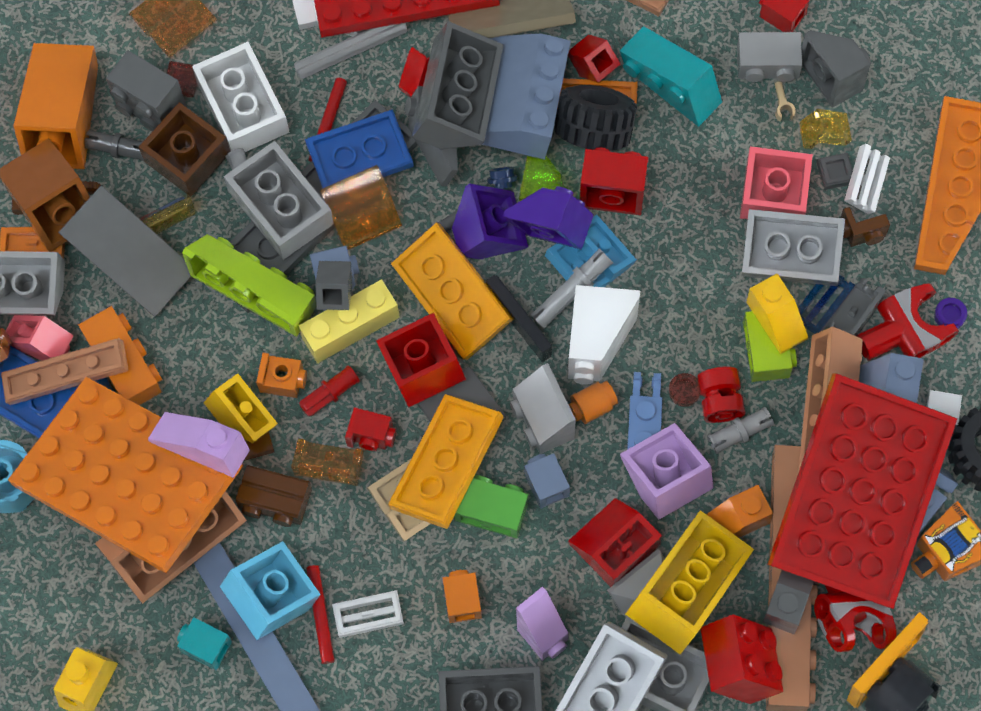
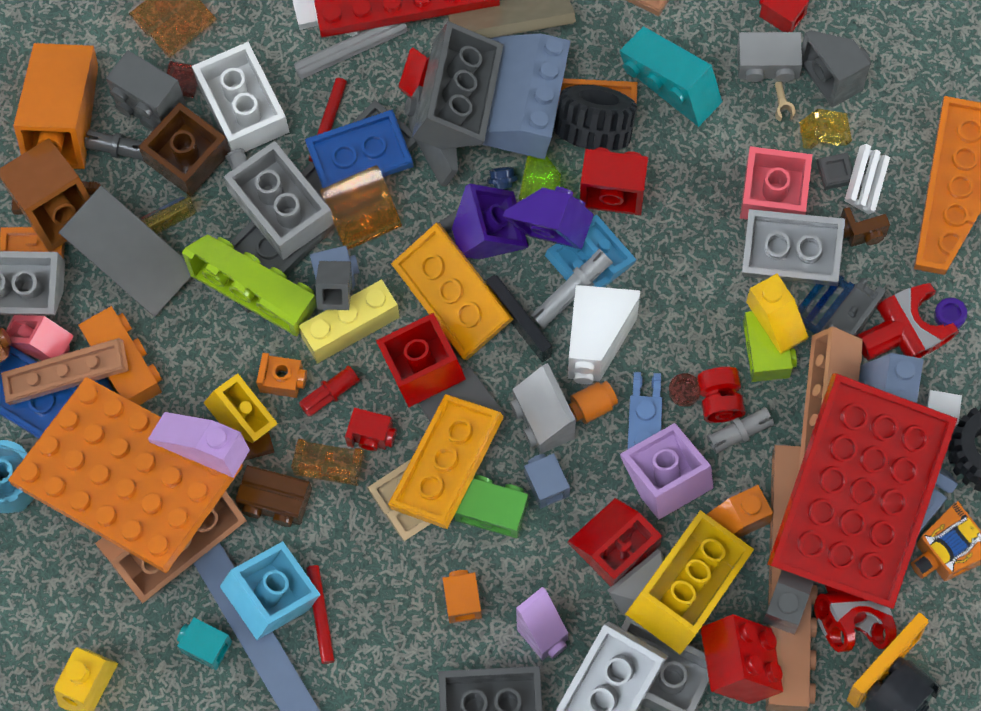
(370, 626): white tile -> none
(593, 58): red brick -> none

